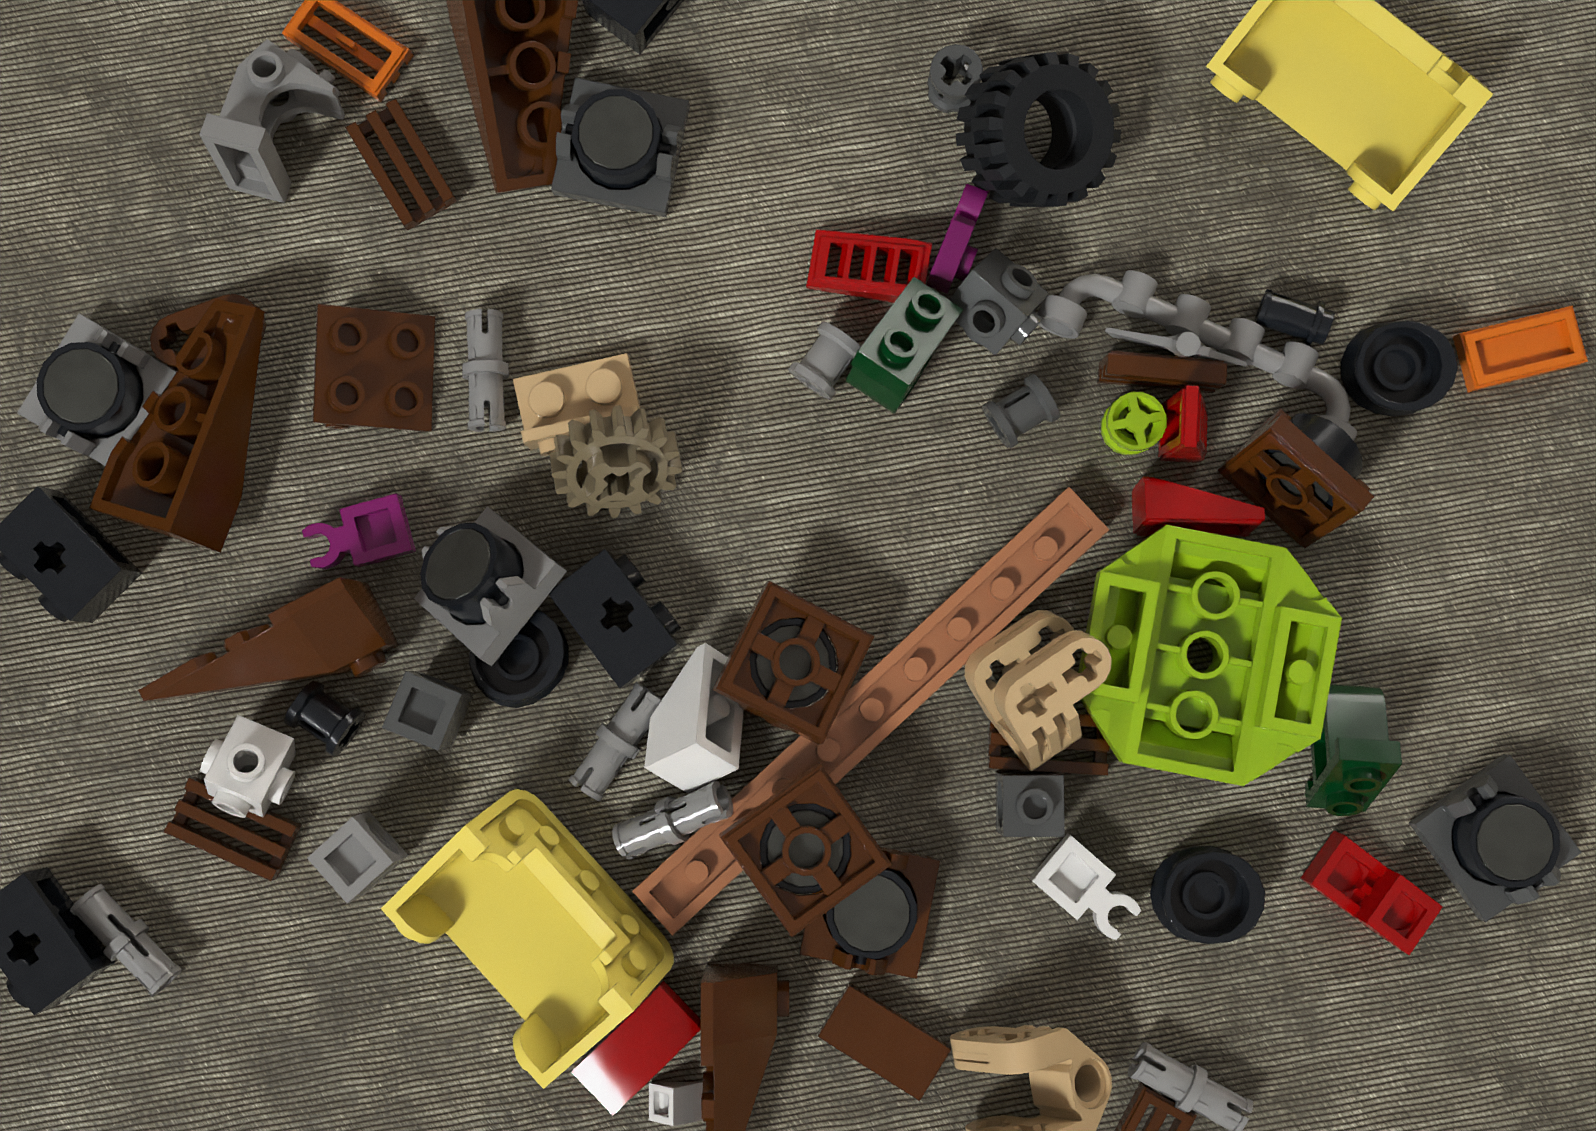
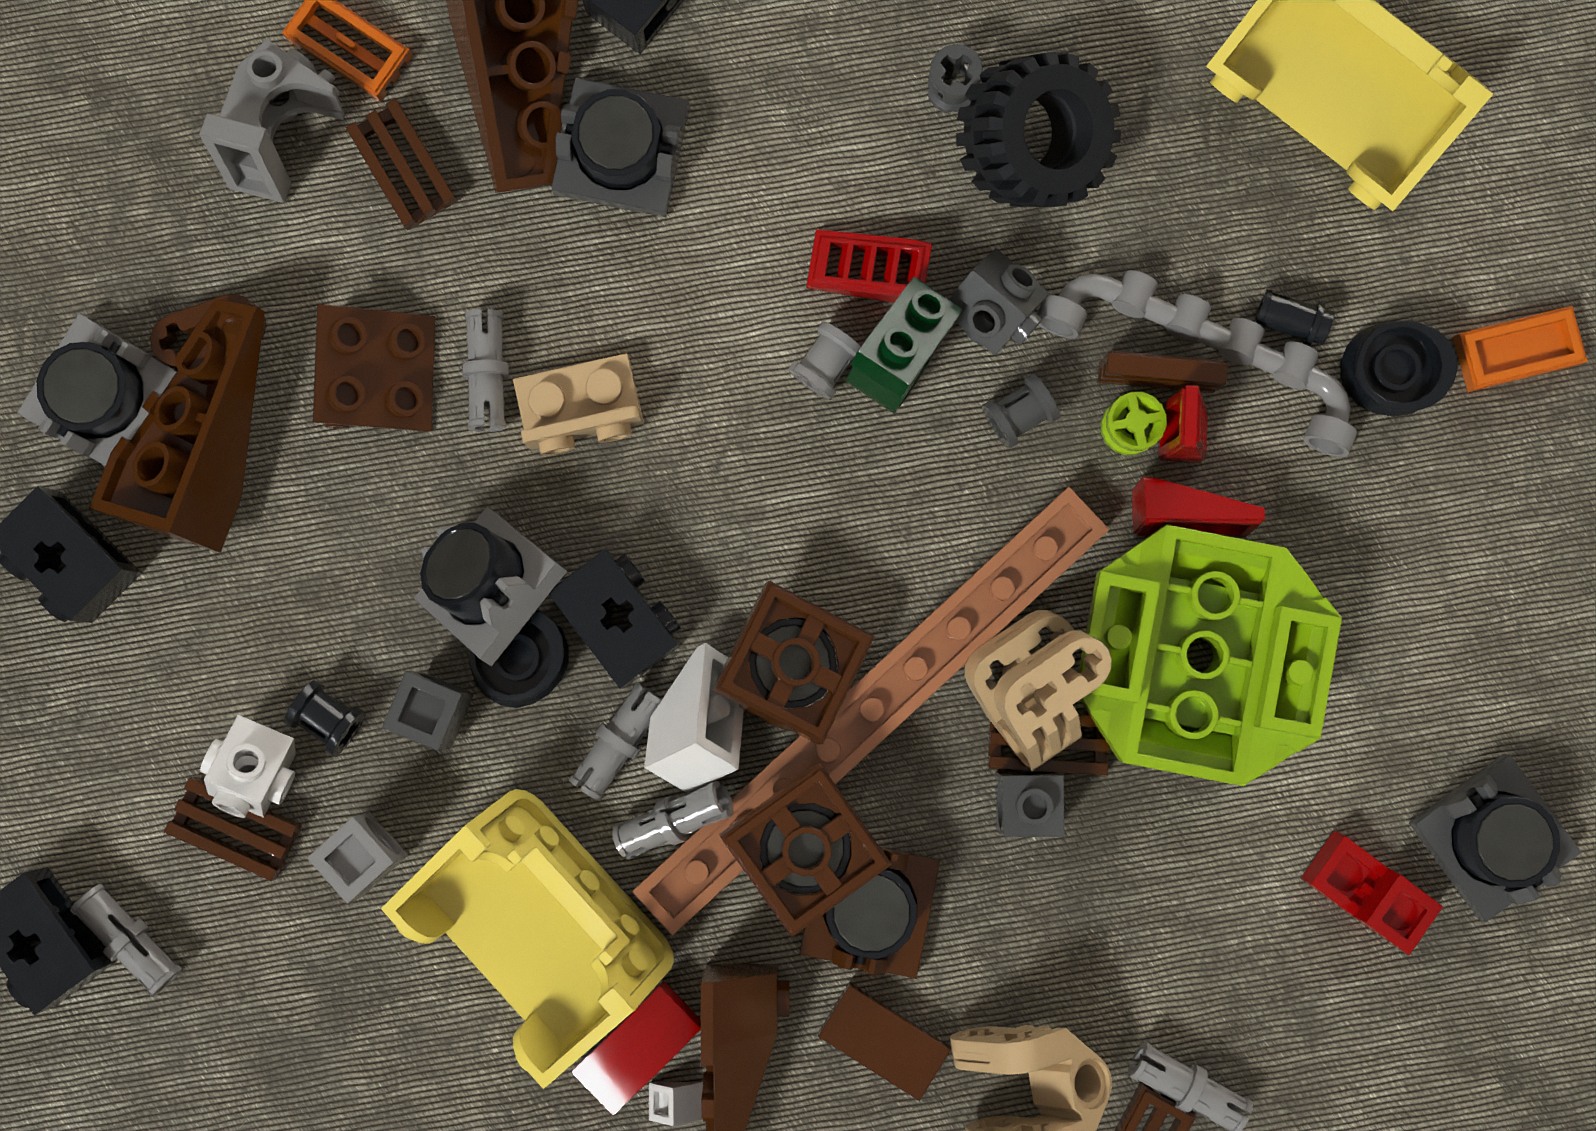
(310, 637): reddish brown wedge -> none
(369, 531): magenta plate -> none
(615, 461): dark tan gear -> none
(955, 254): magenta plate -> none
(1079, 882): white plate -> none
(1182, 345): light grey hand -> none
(1207, 895): black piece -> none
(1300, 474): reddish brown piece -> none
(1354, 752): dark green pin -> none

